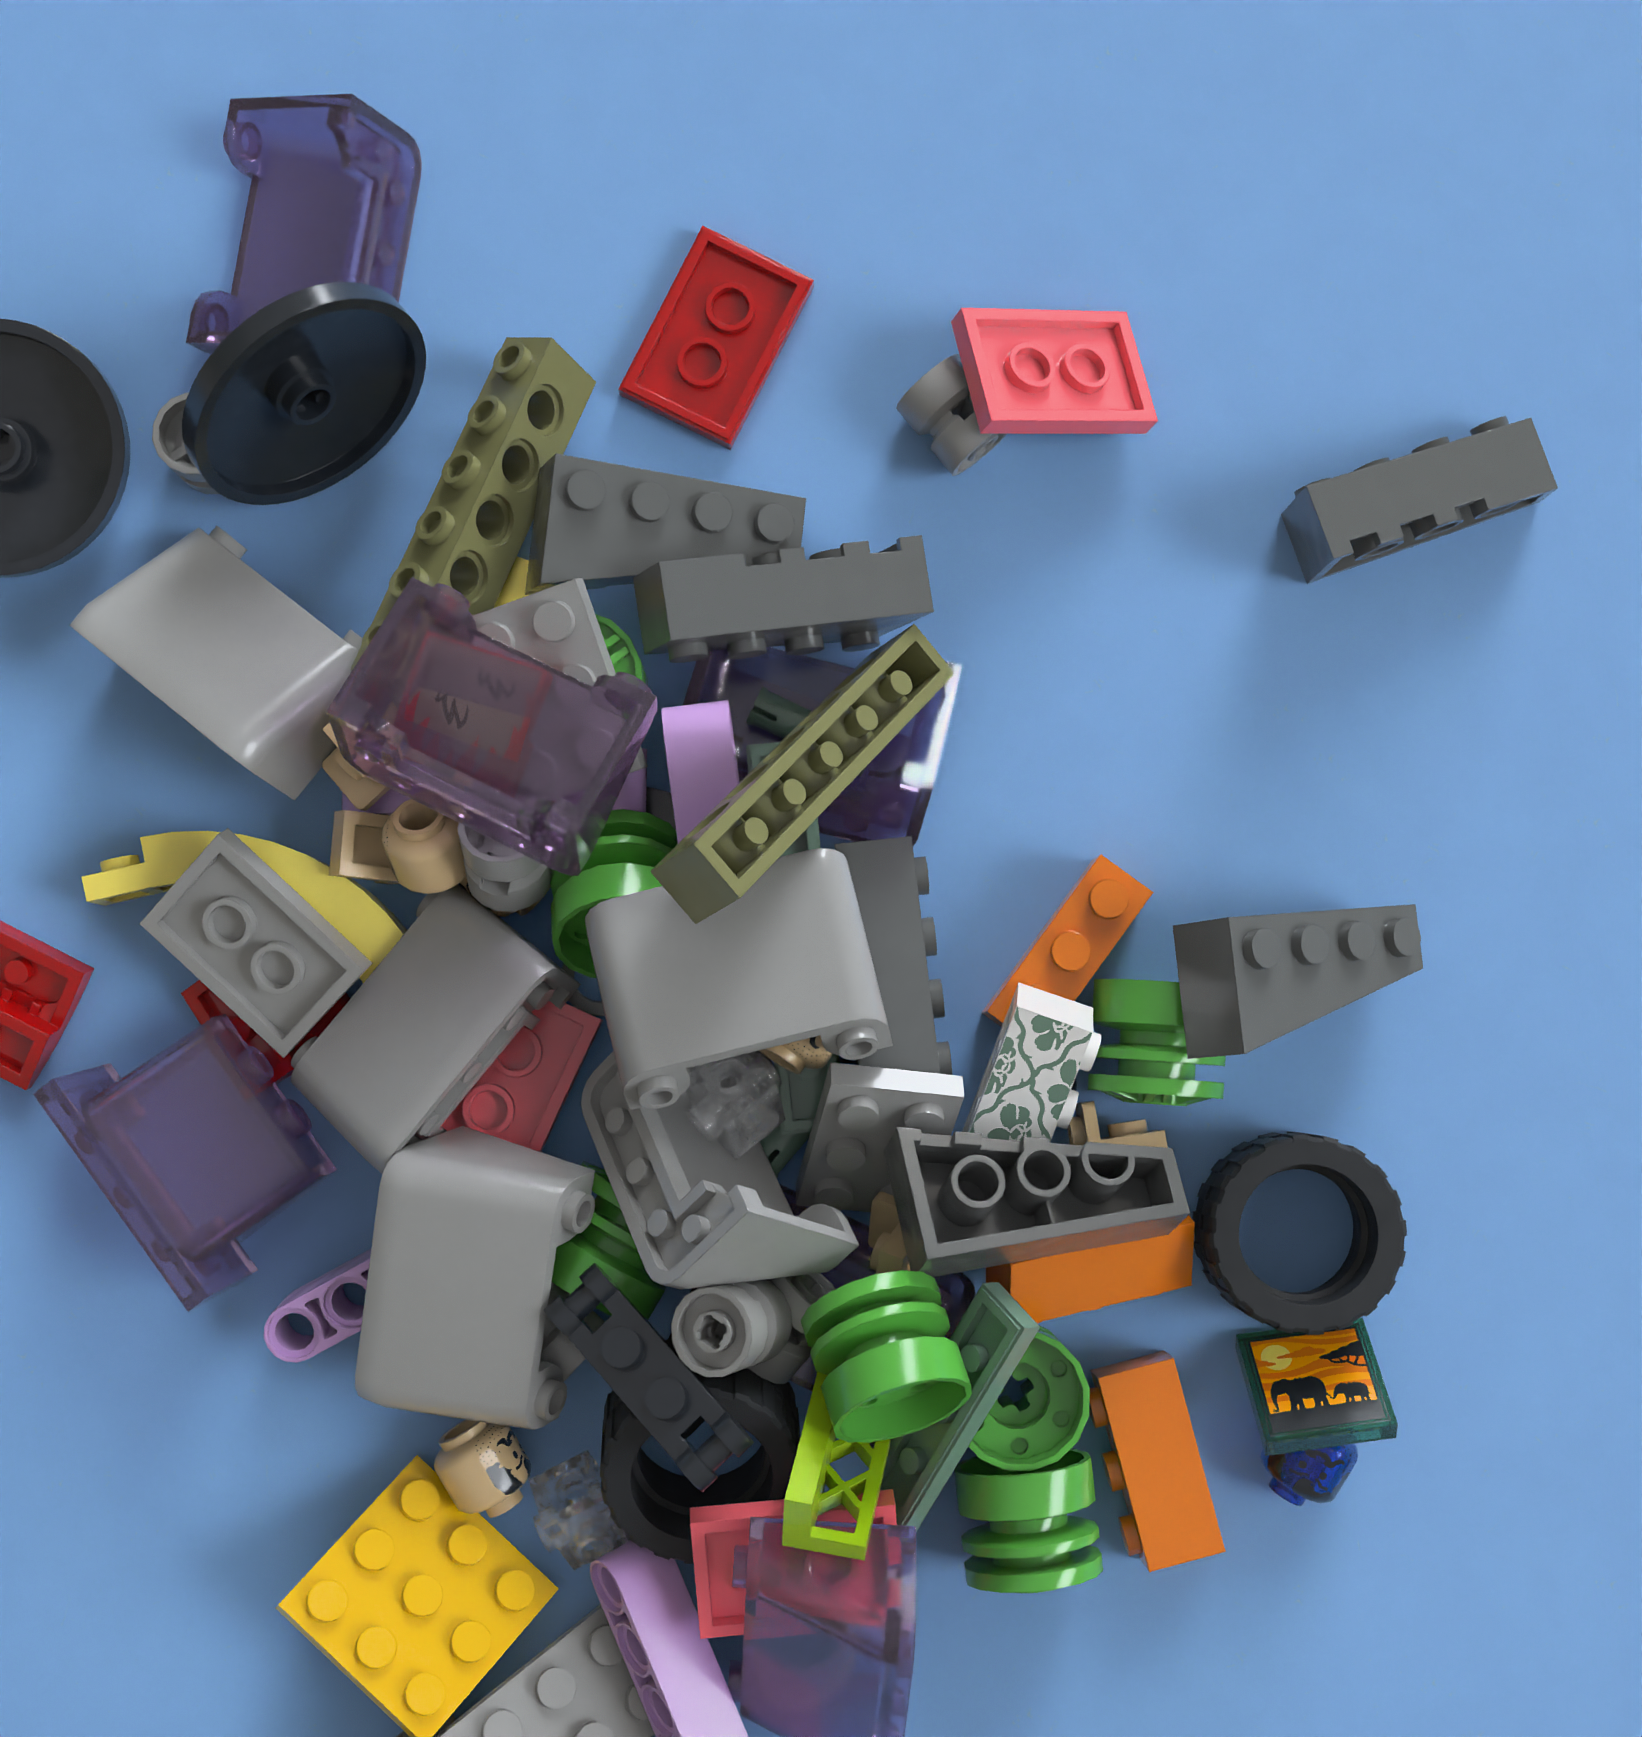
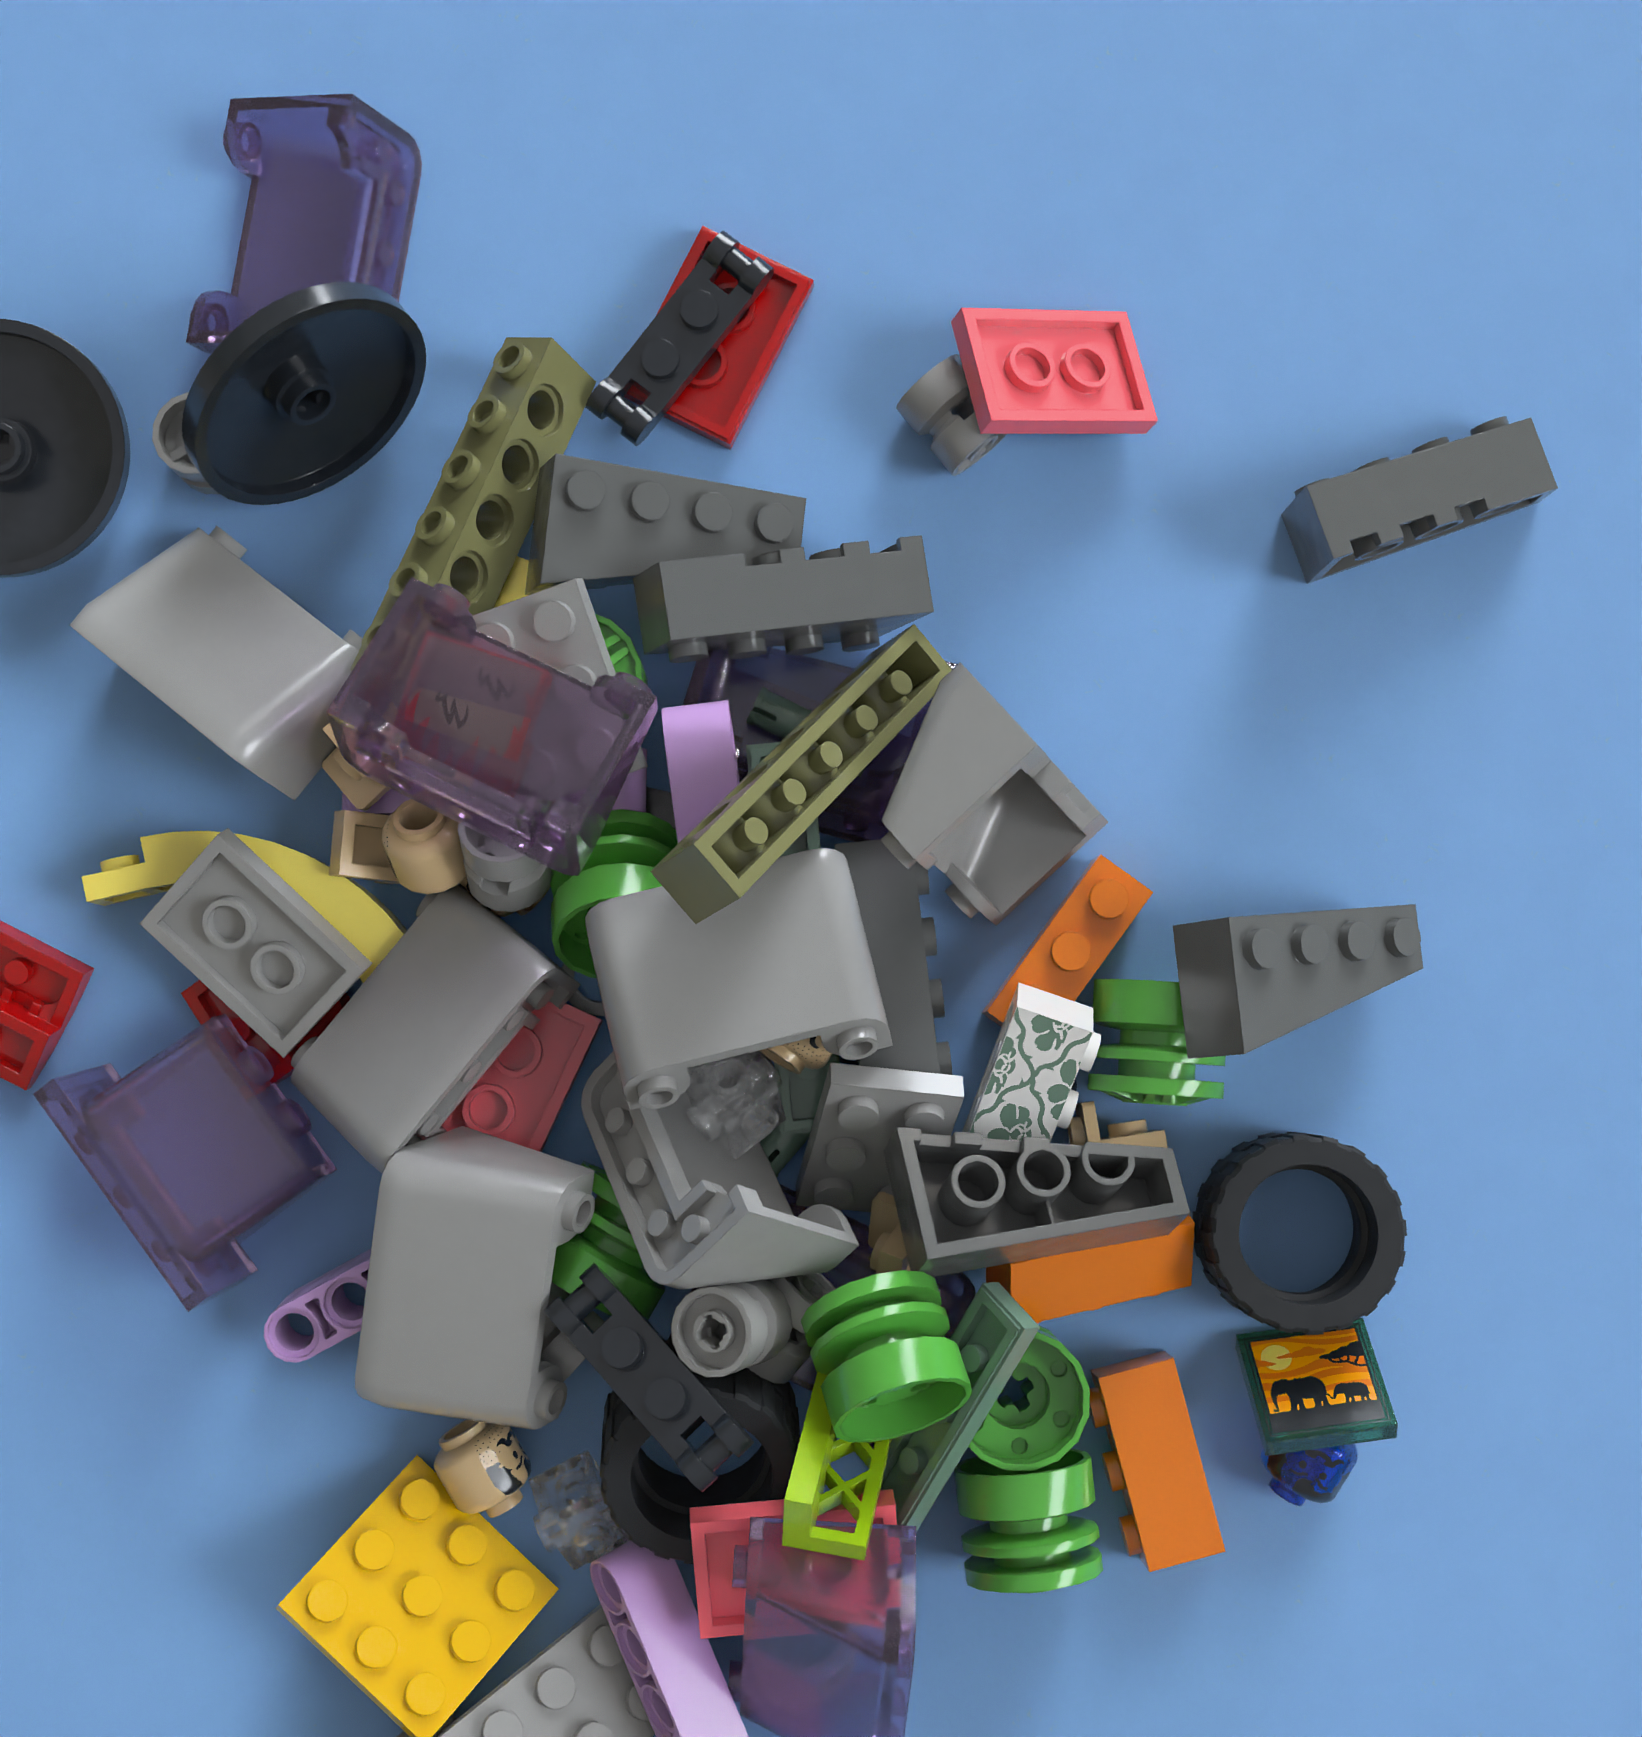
(680, 339): none -> black plate
(984, 803): none -> light grey windscreen

